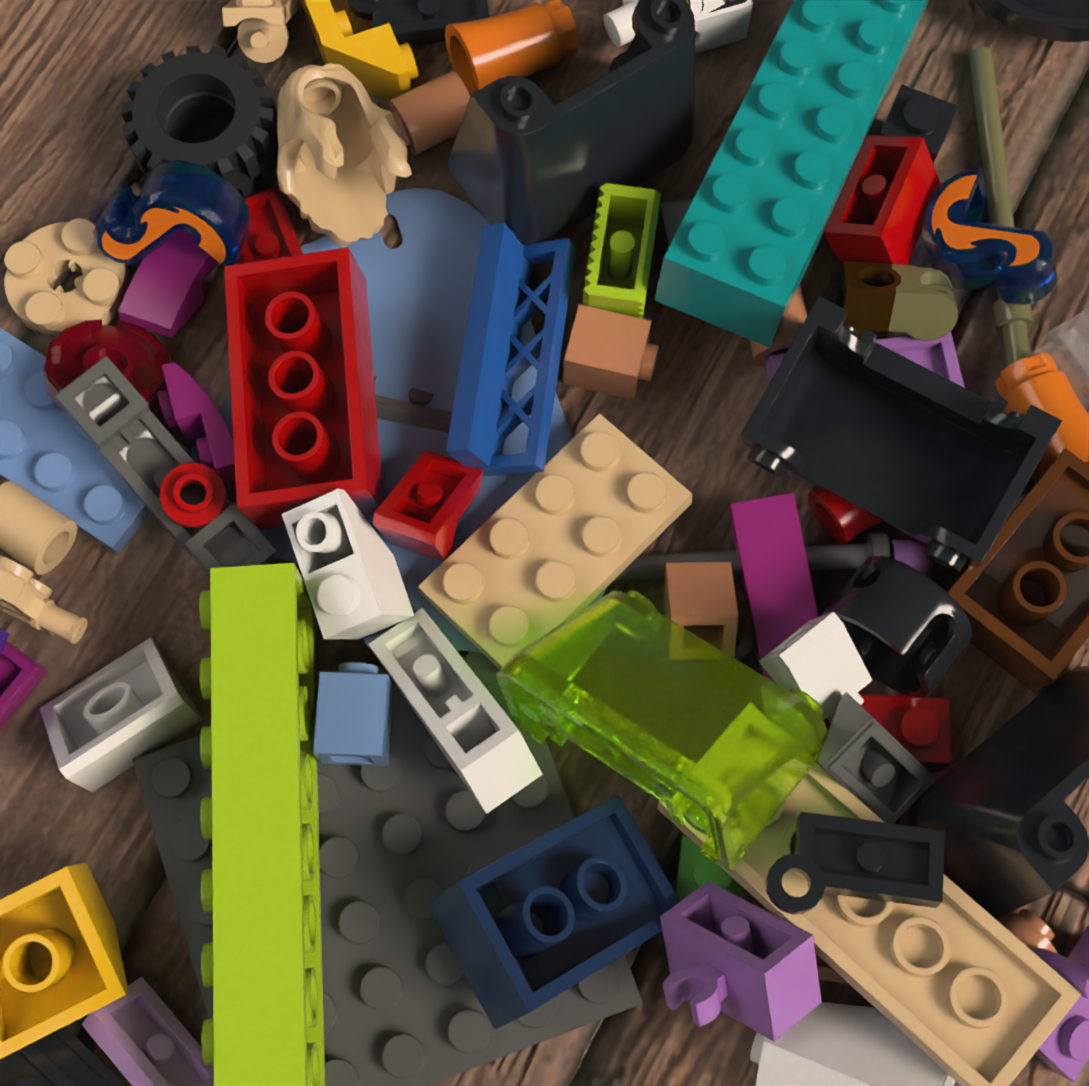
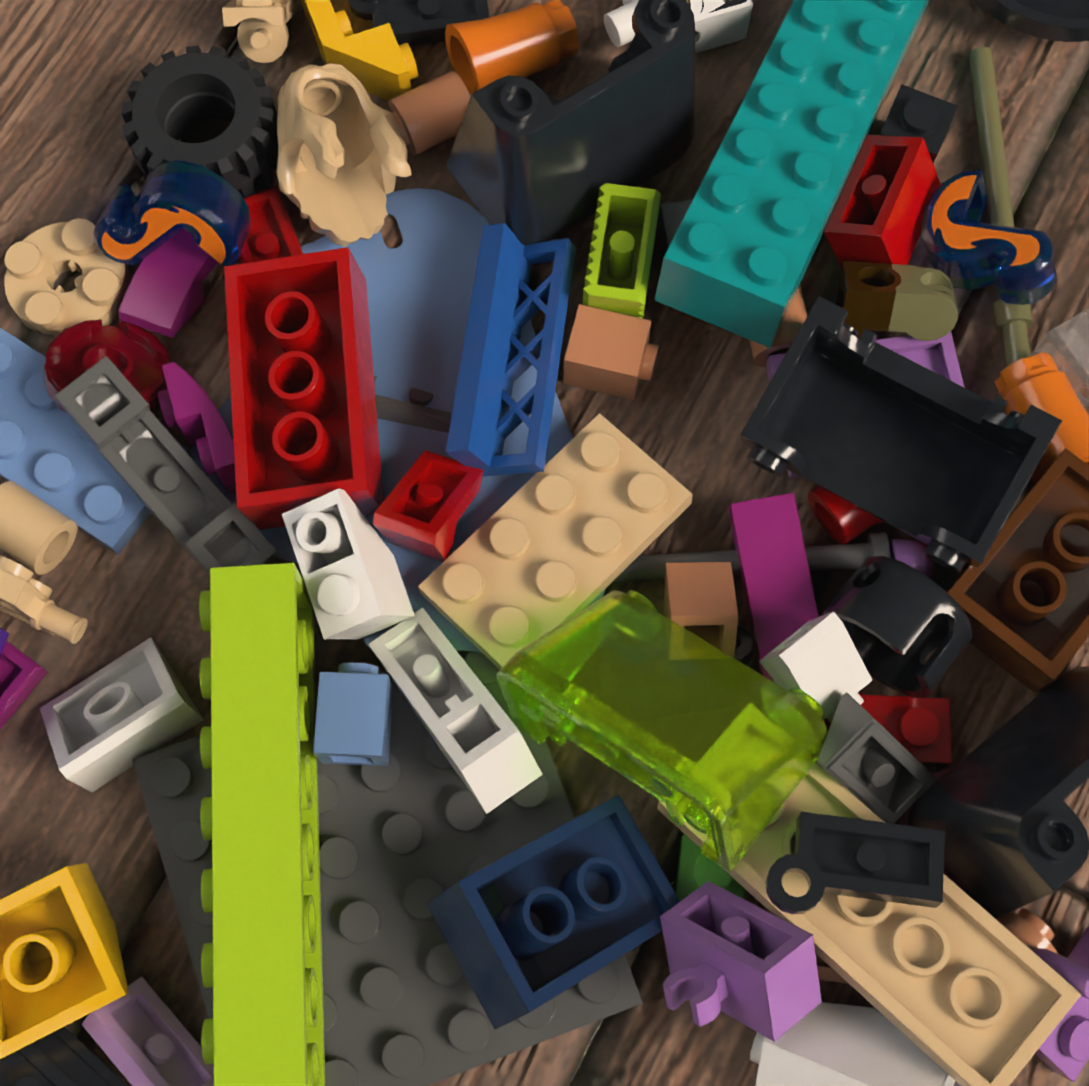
(192, 515): red plate -> none

